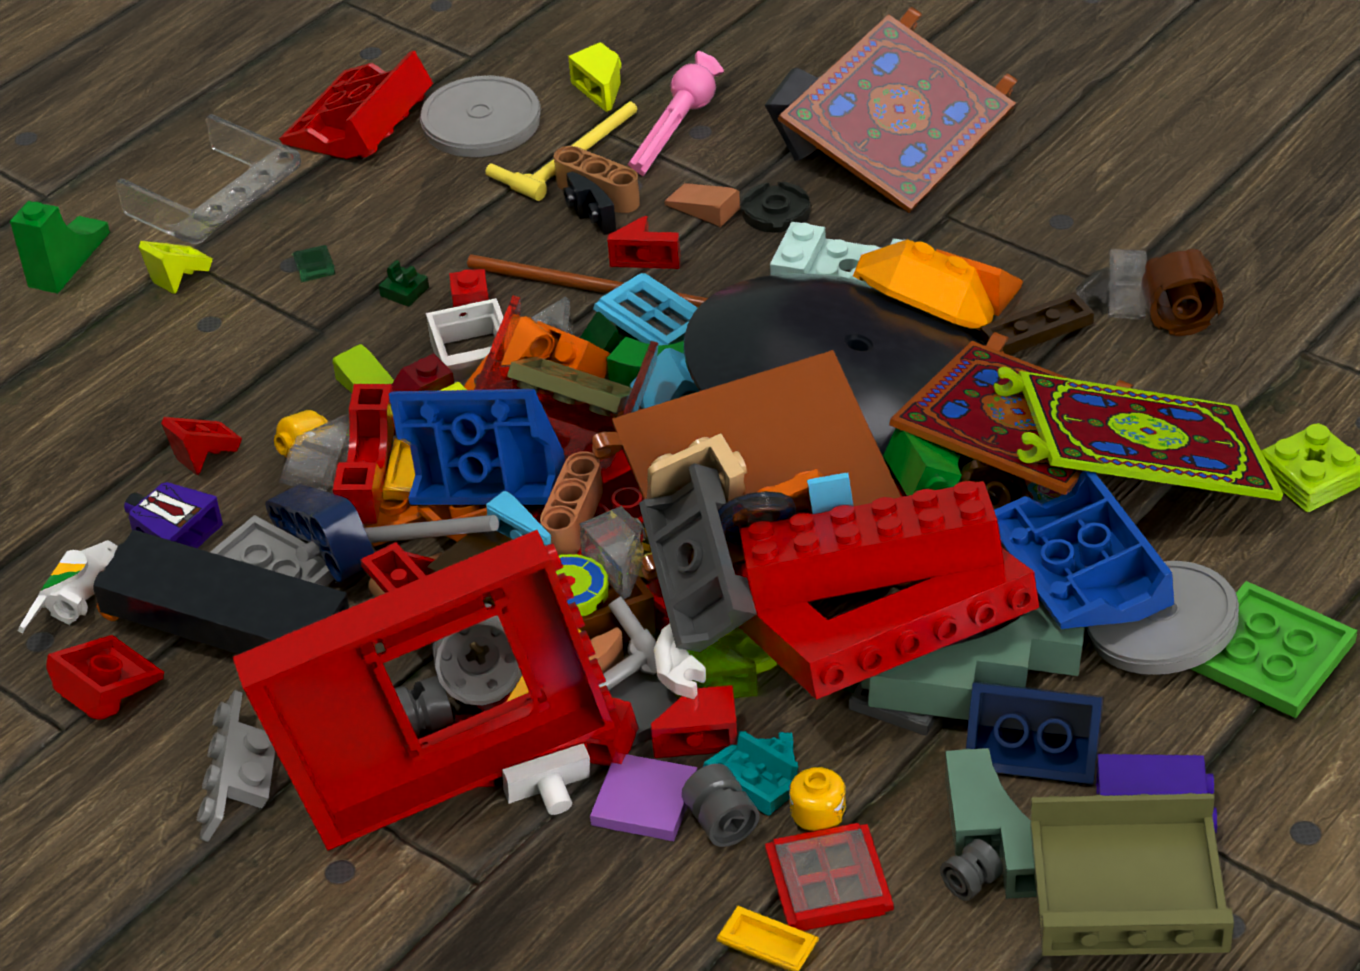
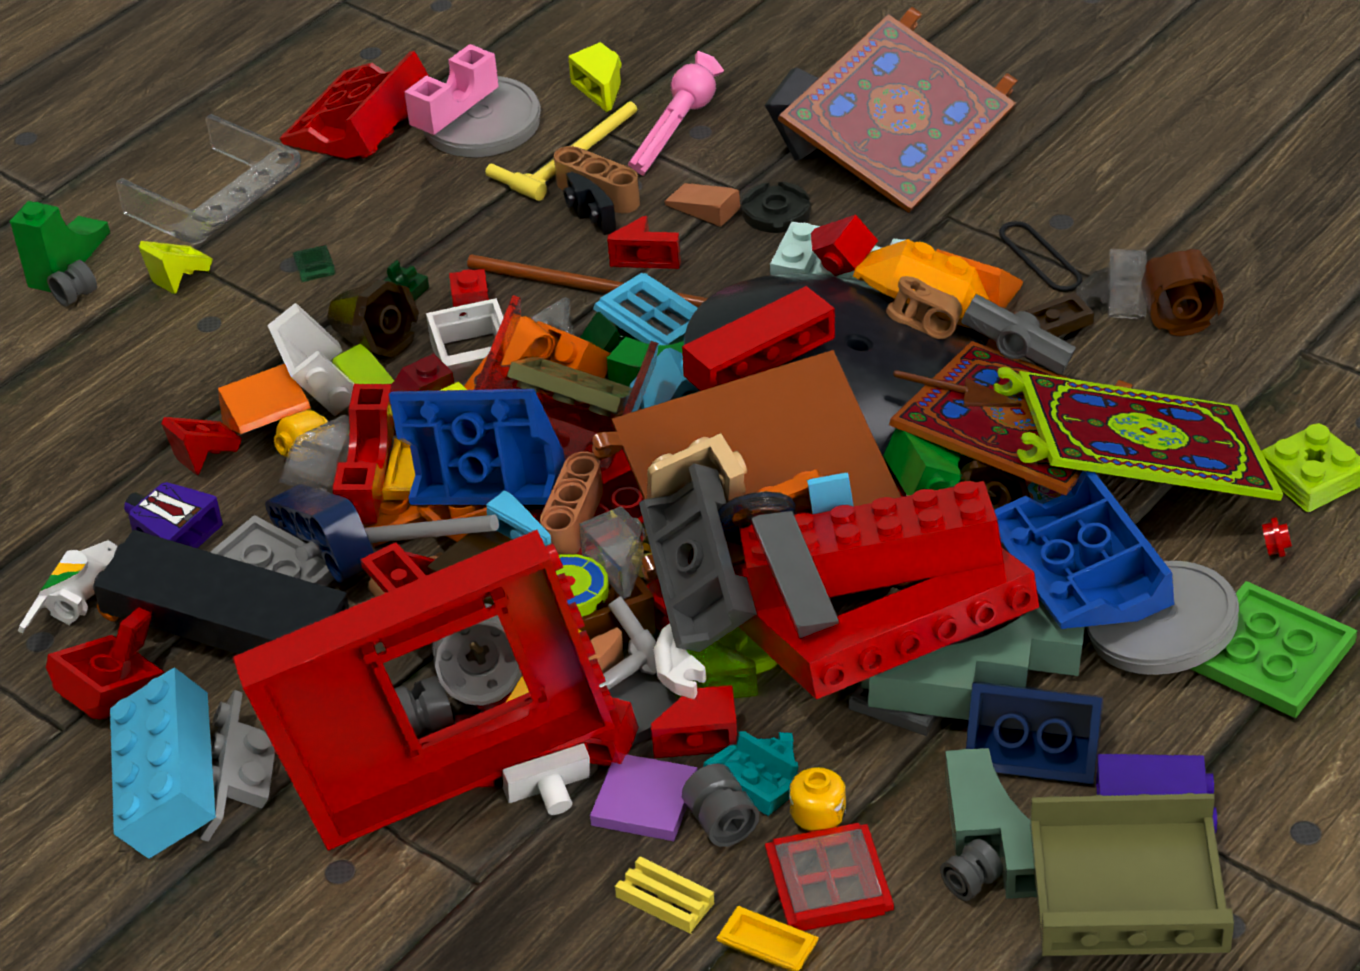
(71, 283): none -> dark grey wheel
(131, 634): none -> red tile
(161, 763): none -> medium azure brick
(261, 399): none -> orange slope
(308, 357): none -> white panel
(375, 317): none -> dark brown cone
(437, 104): none -> bright pink arch
(669, 889): none -> light yellow tile
(760, 340): none -> red brick
(794, 572): none -> dark grey slope
(842, 244): none -> red slope
(922, 308): none -> medium nougat piece
(974, 393): none -> reddish brown piece
(1018, 335): none -> dark grey piece
(1049, 247): none -> black piece
(1276, 537): none -> red plate

